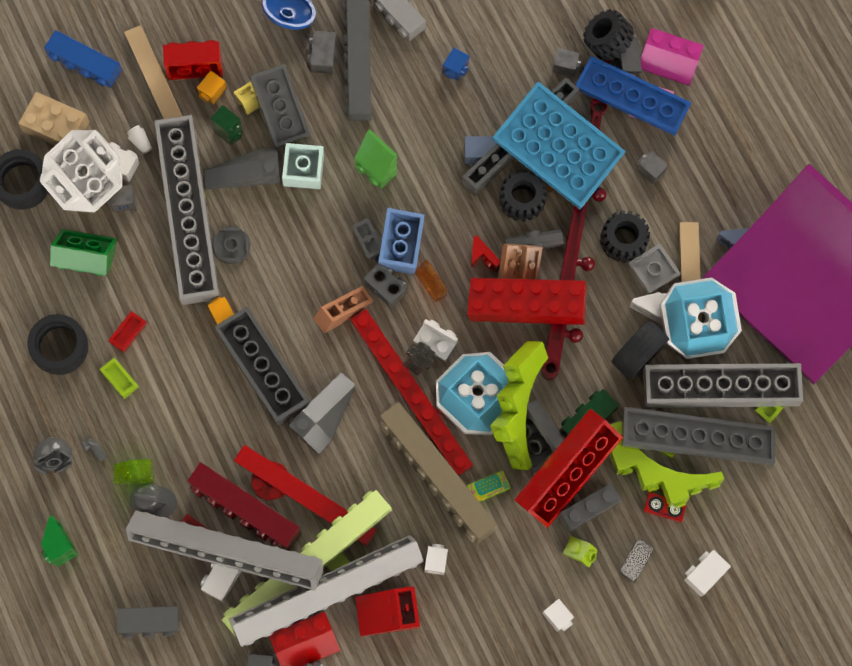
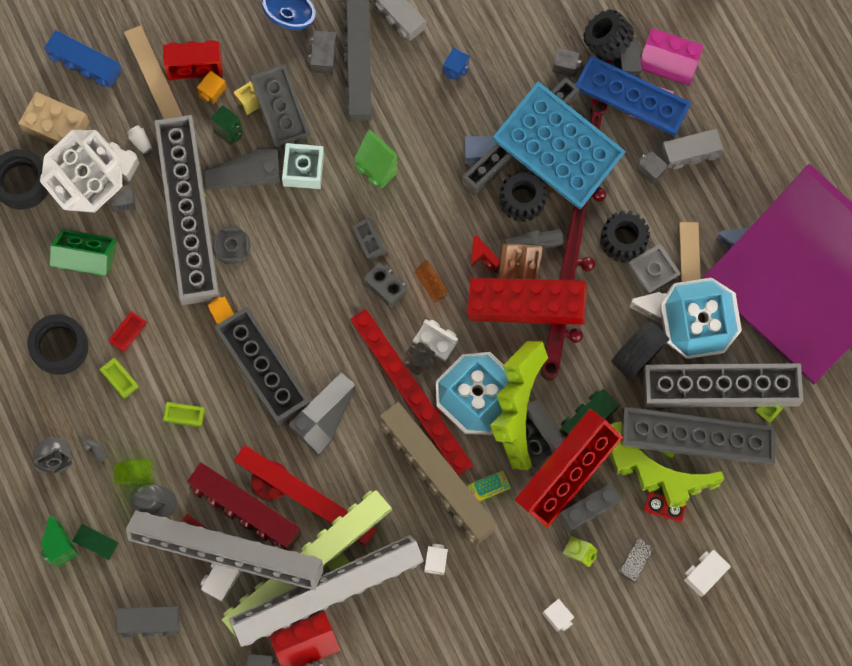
(95, 541): none -> dark green slope
(184, 414): none -> lime tile
(342, 309): nougat slope -> none
(387, 611): red slope -> none
(401, 240): medium blue slope -> none
(692, 149): none -> light grey brick

